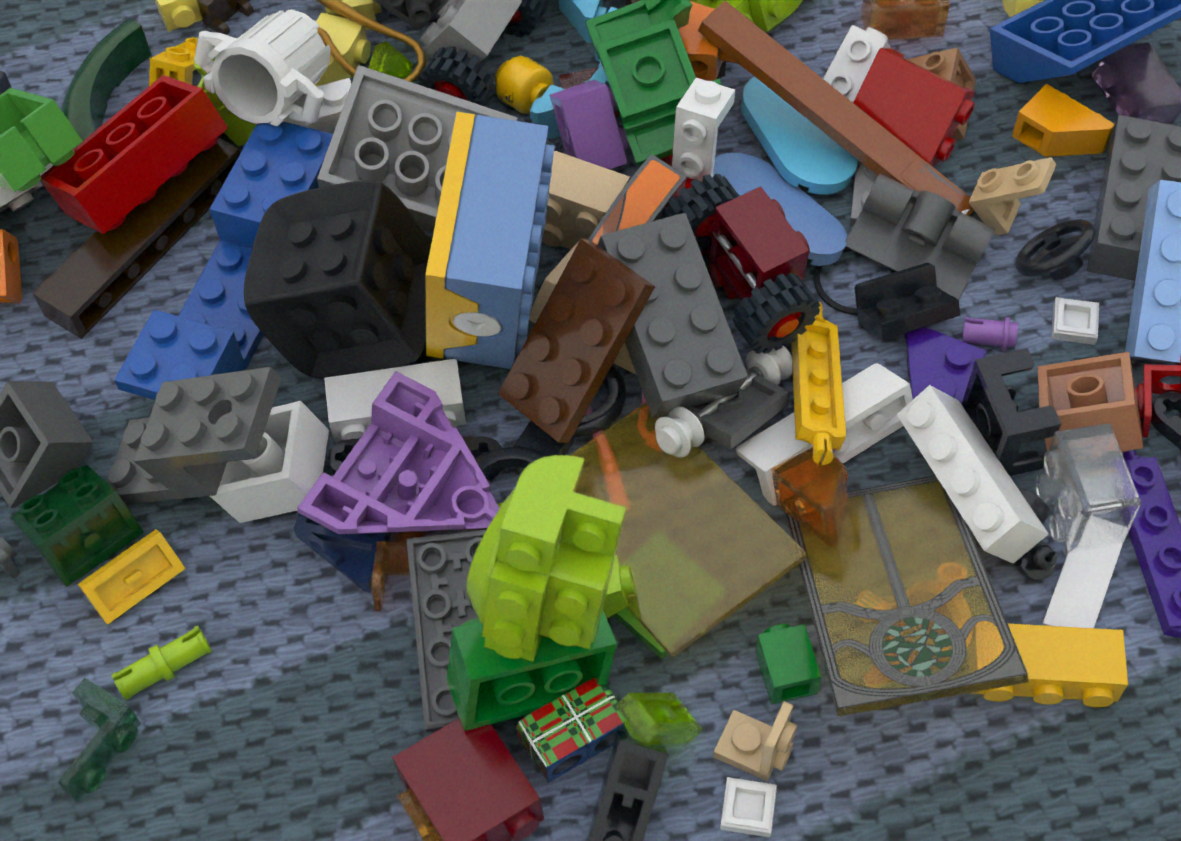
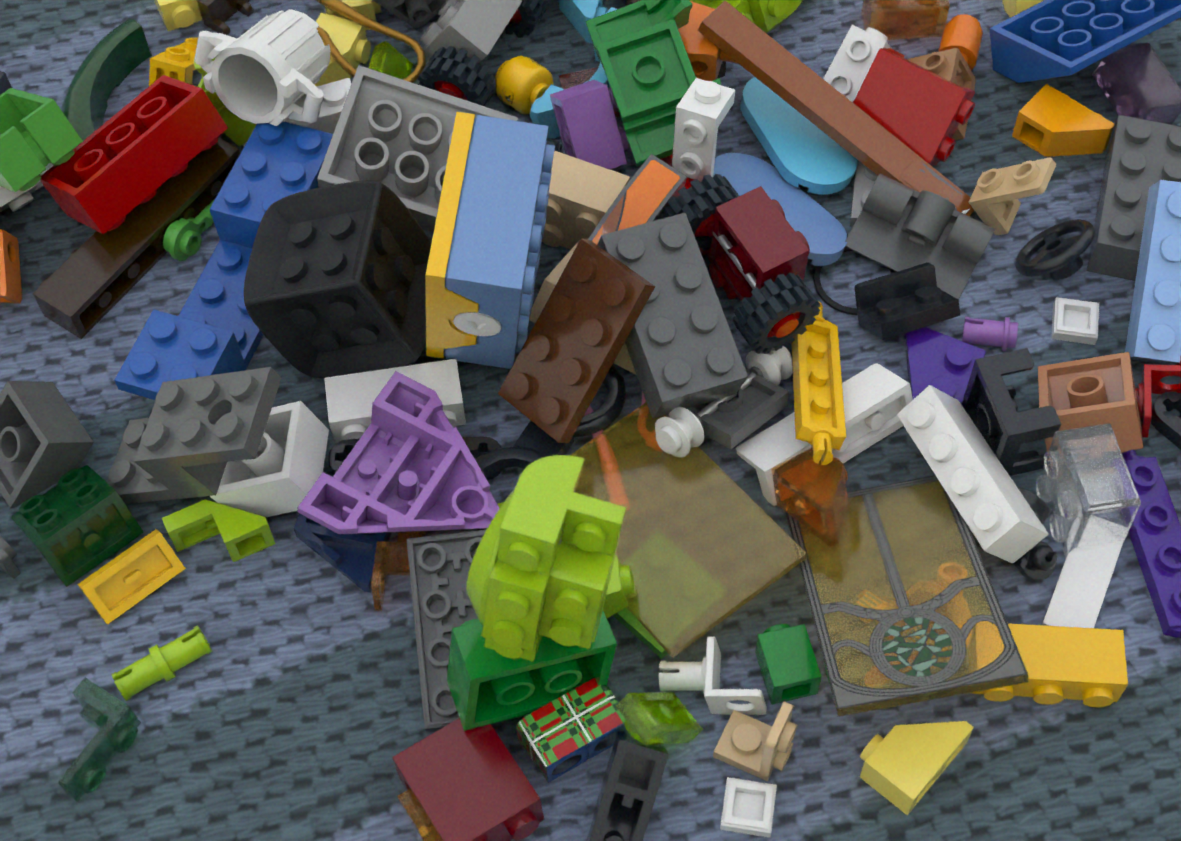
(184, 236): none -> bright green plate
(240, 530): none -> lime slope
(706, 677): none -> white bracket
(912, 759): none -> light yellow slope
(966, 34): none -> orange brick

